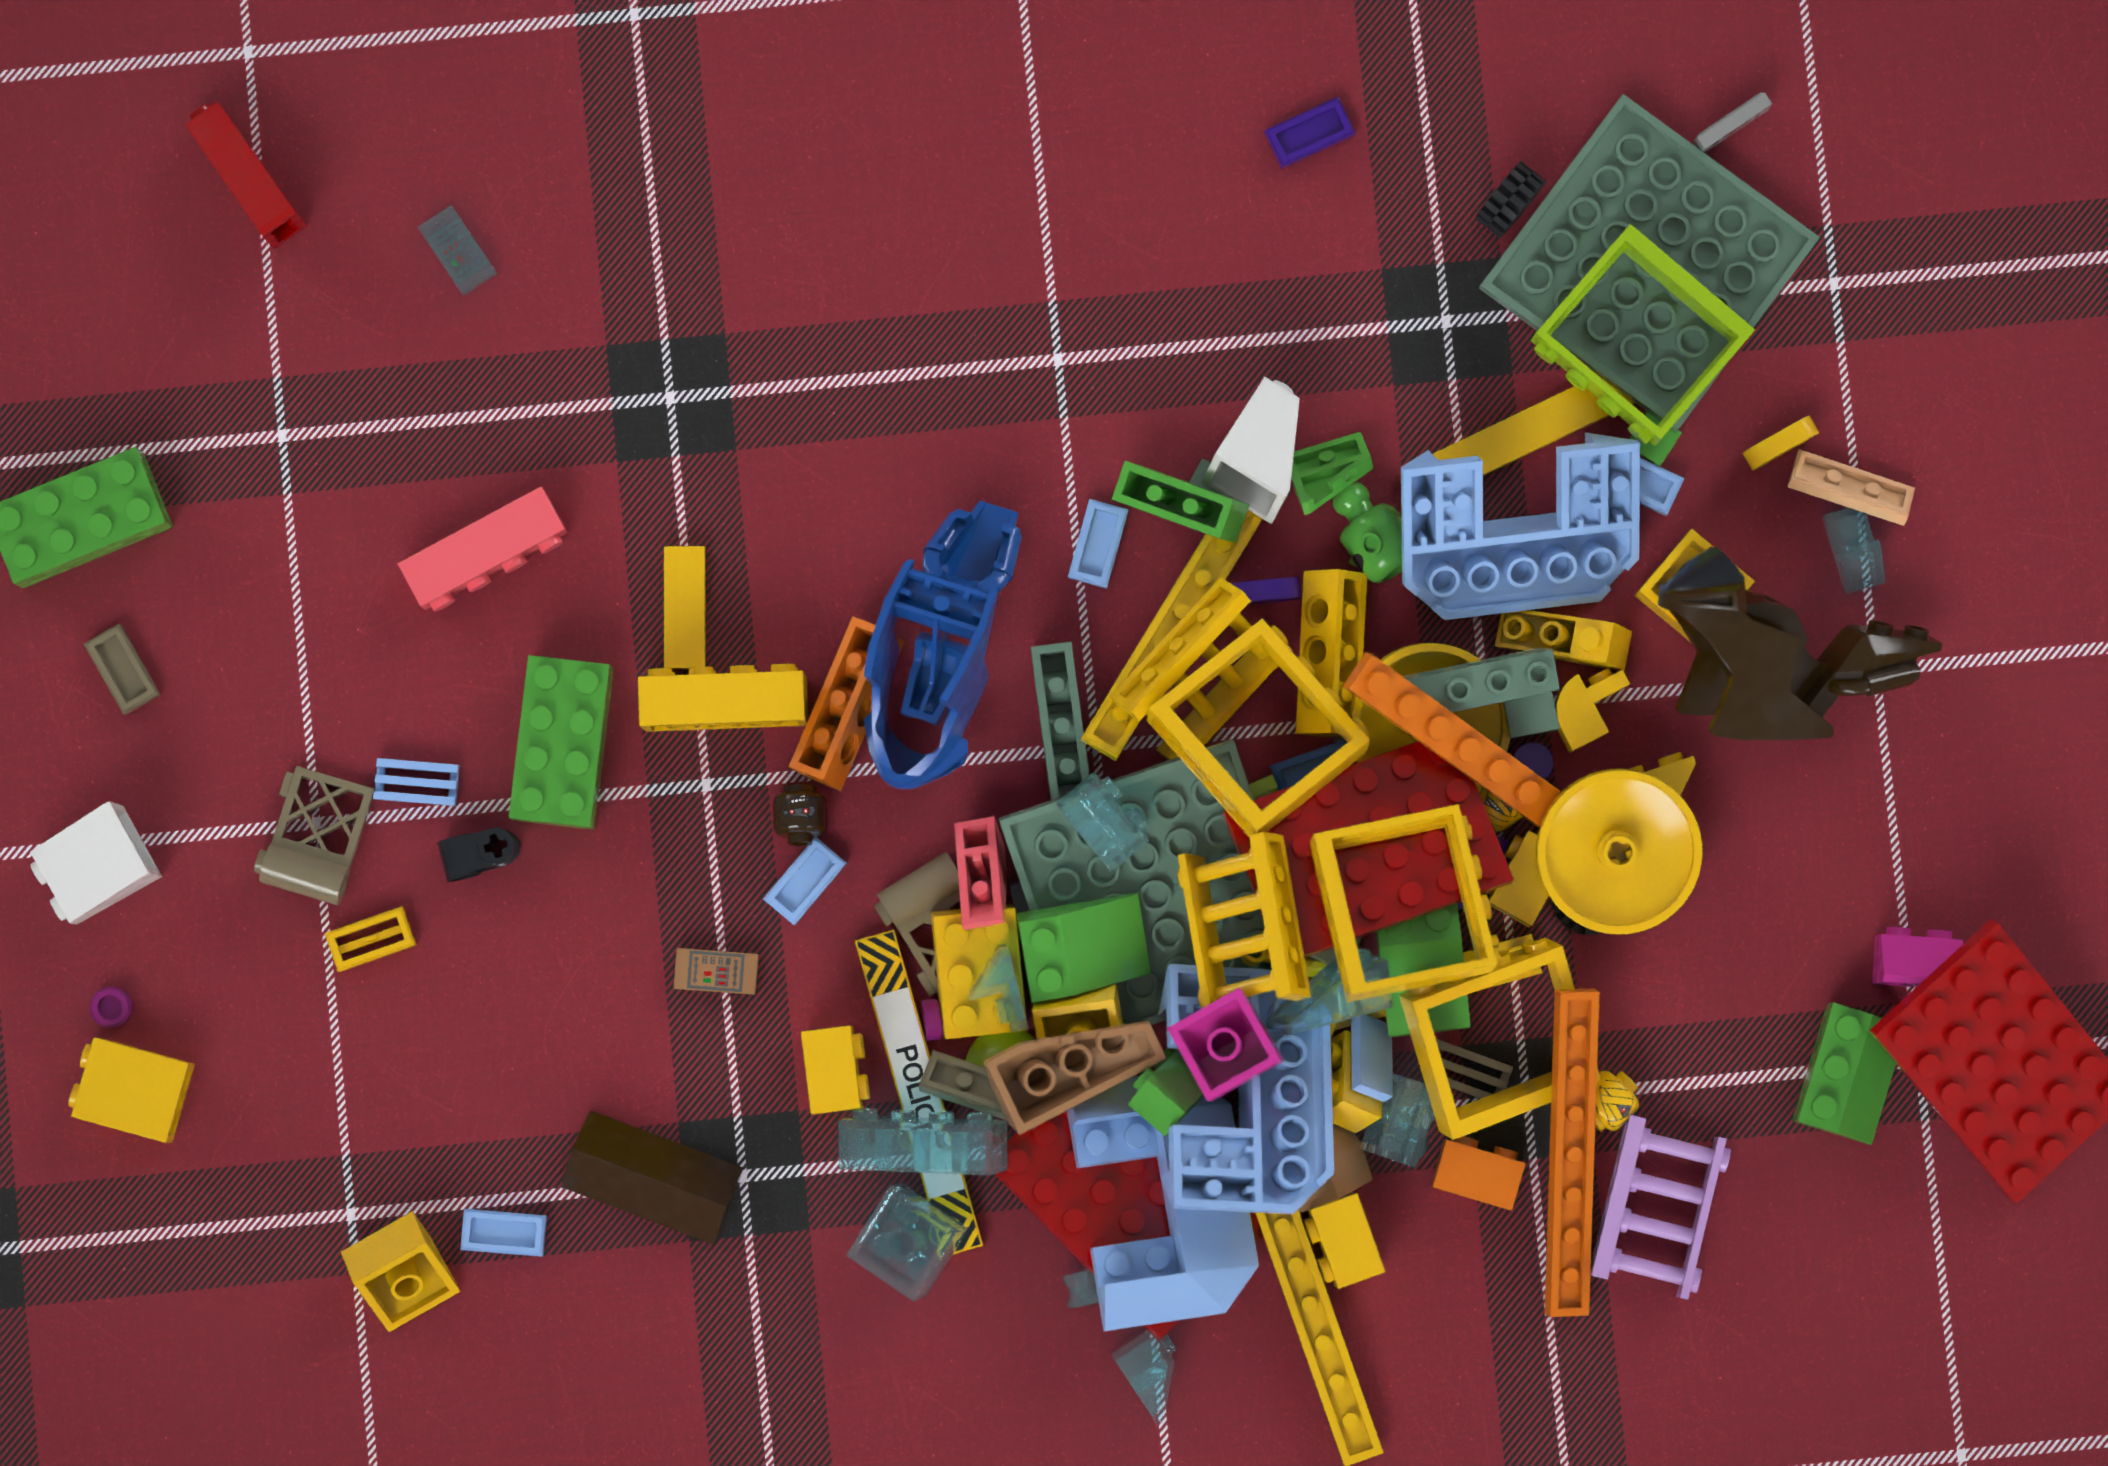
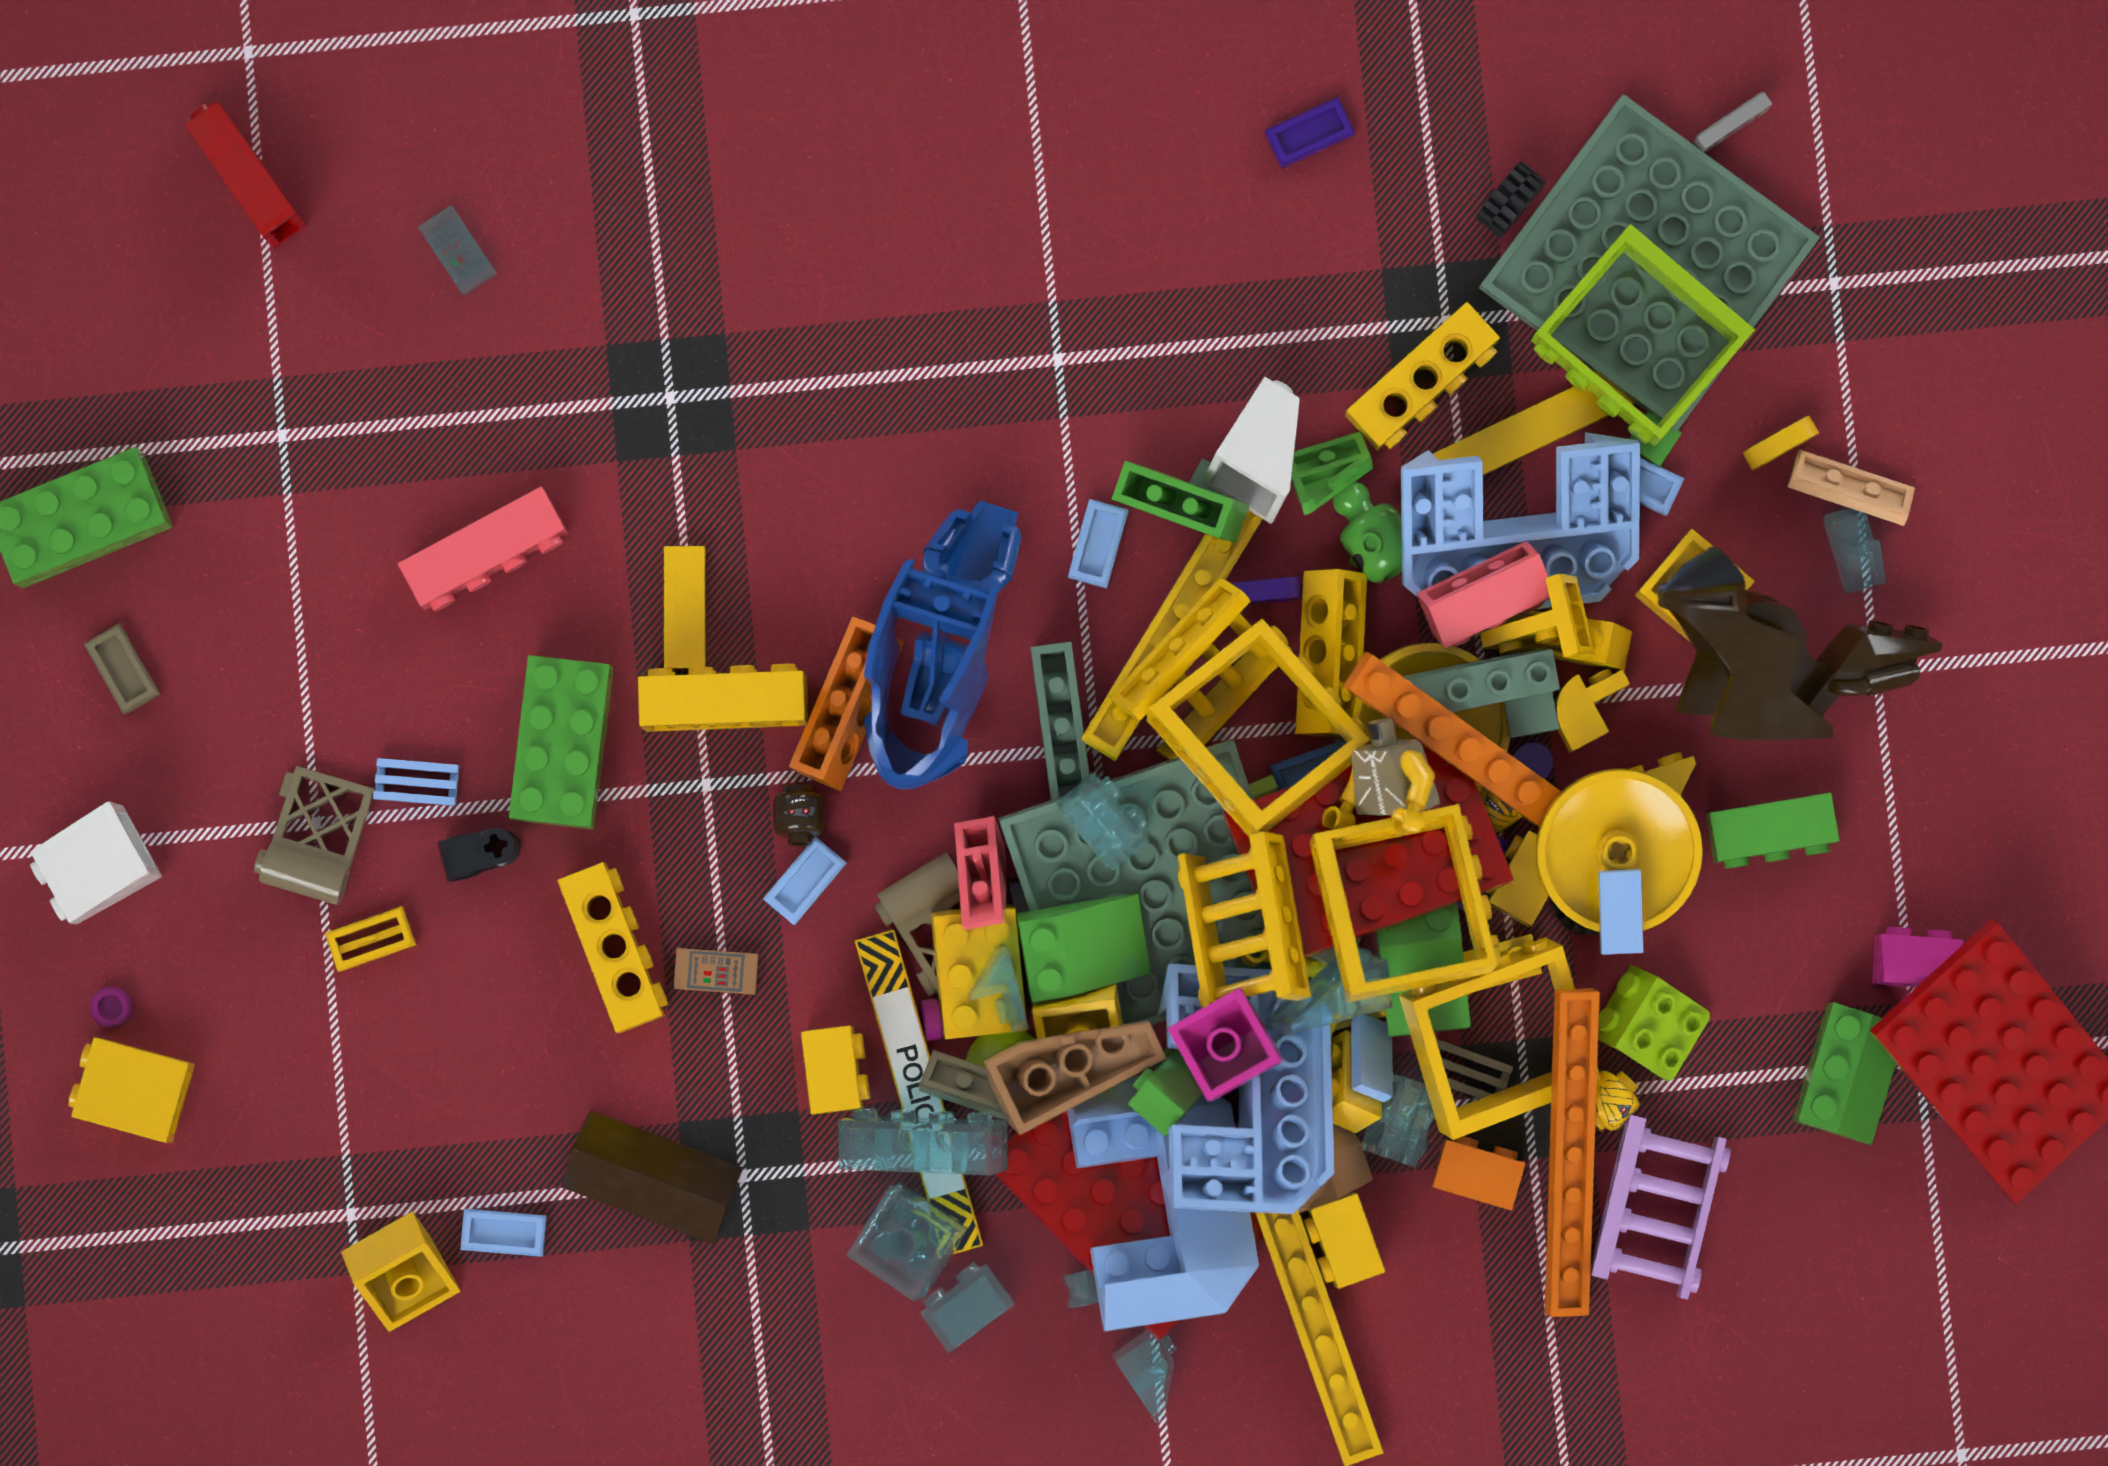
(579, 892): none -> yellow brick
(967, 1306): none -> clear light blue piece
(1386, 780): none -> torso
(1464, 328): none -> yellow brick
(1485, 595): none -> coral brick
(1564, 622): none -> yellow bracket
(1620, 911): none -> light blue tile
(1651, 1022): none -> lime bracket
(1772, 830): none -> bright green brick

